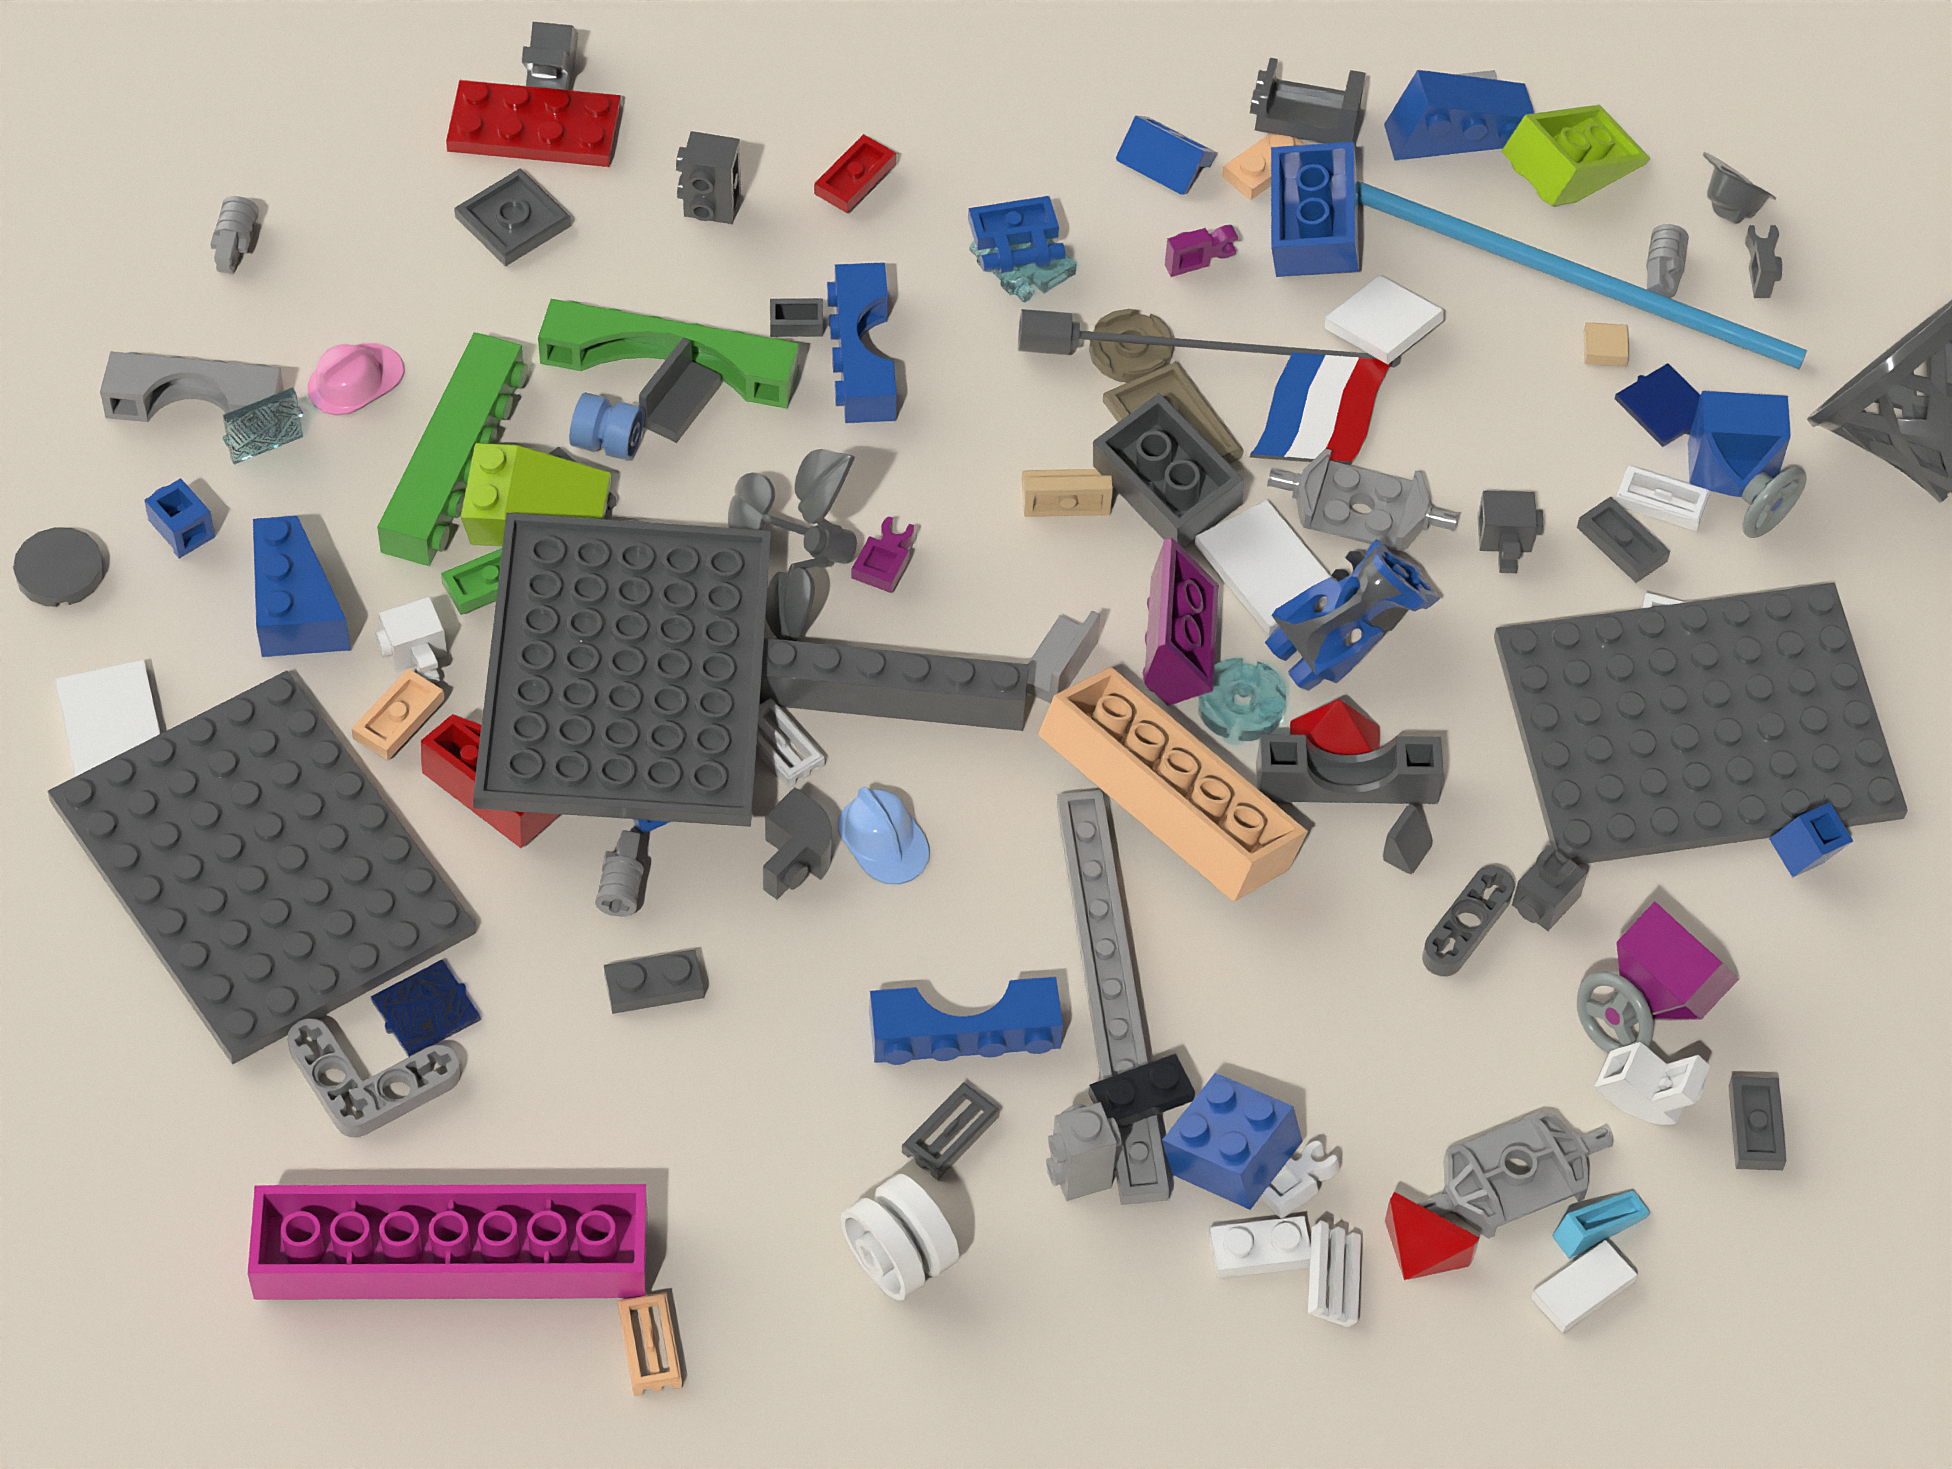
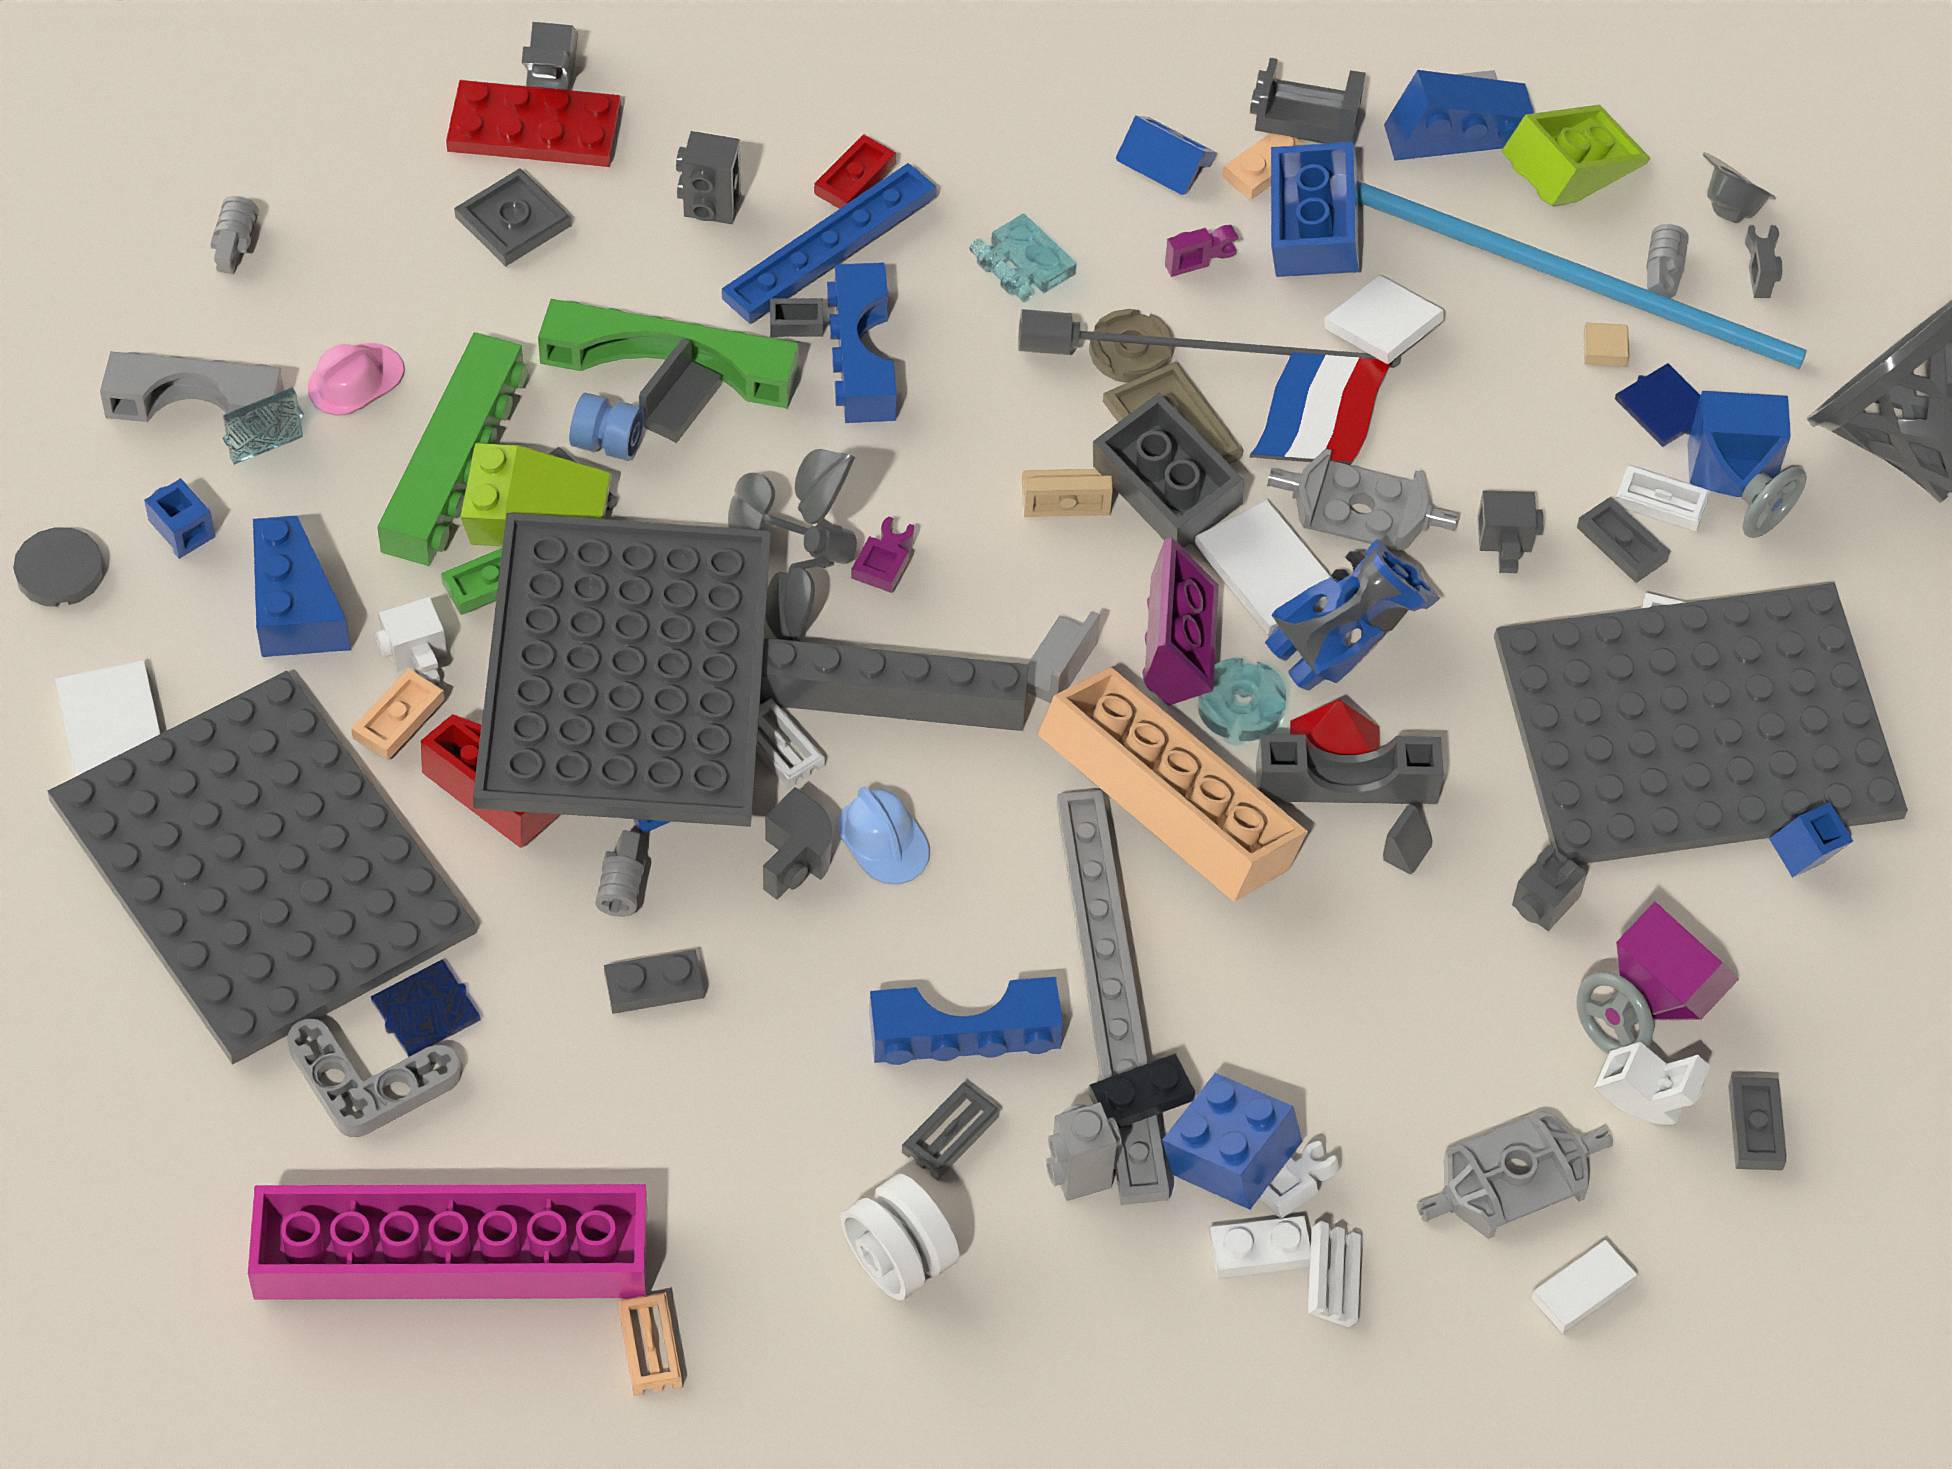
(828, 242): none -> blue plate
(1012, 224): blue plate -> none
(1425, 1240): red slope -> none
(1468, 939): dark grey beam -> none
(1599, 1222): medium azure piece -> none

